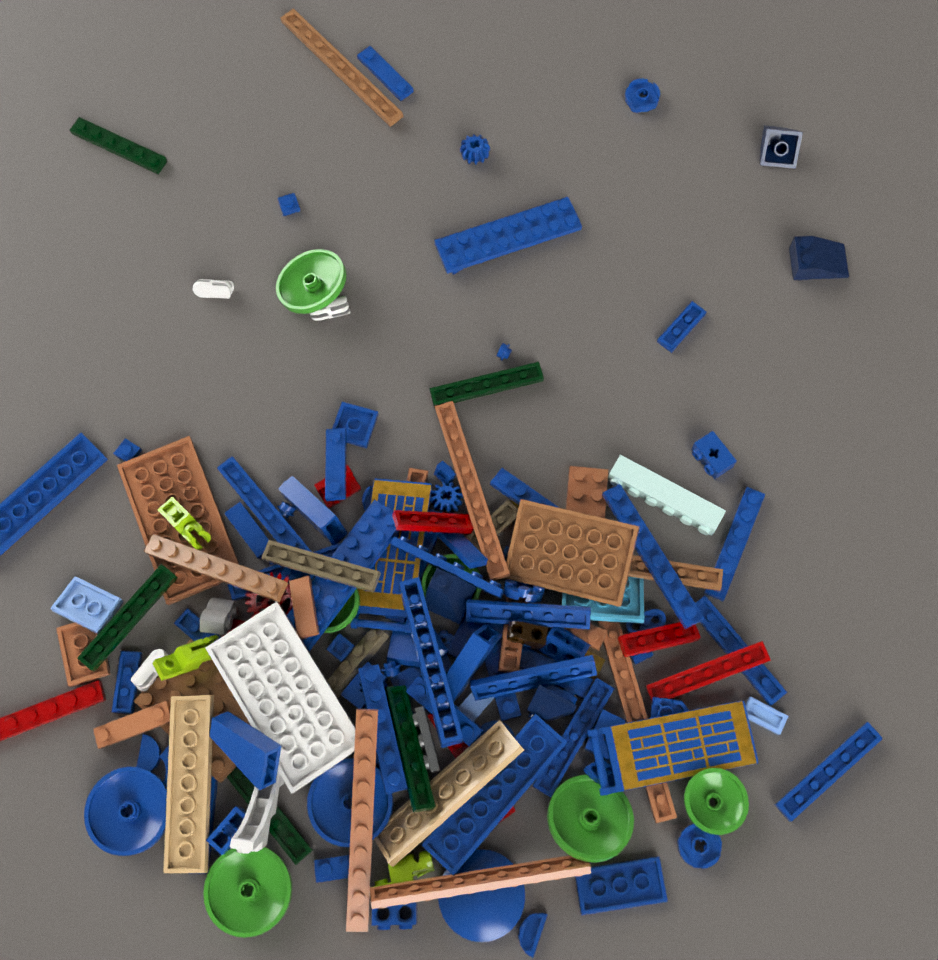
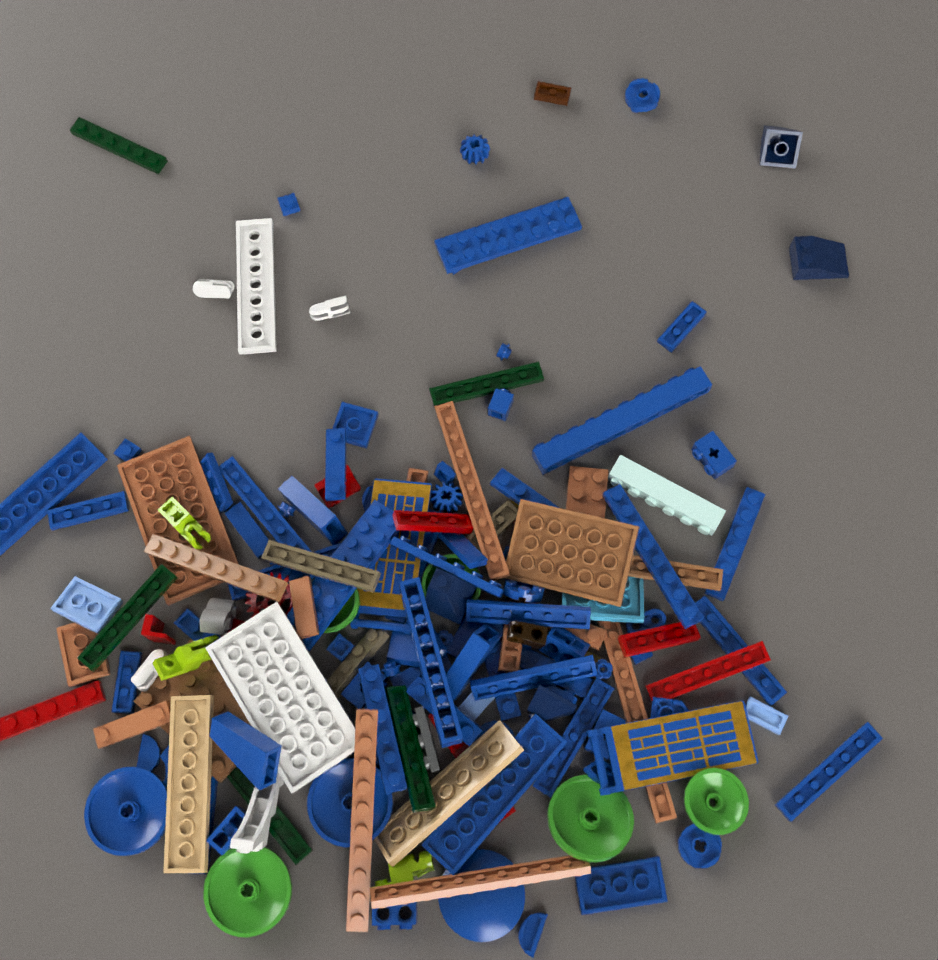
(88, 510): none -> blue plate
(153, 630): none -> red panel
(216, 482): none -> blue tile
(265, 291): none -> white plate
(311, 281): bright green dish -> none
(331, 868): blue plate -> none
(342, 67): medium nougat plate -> none
(385, 73): blue plate -> none
(500, 404): none -> blue brick
(552, 93): none -> reddish brown plate
(606, 665): none -> blue plate
(620, 420): none -> blue brick

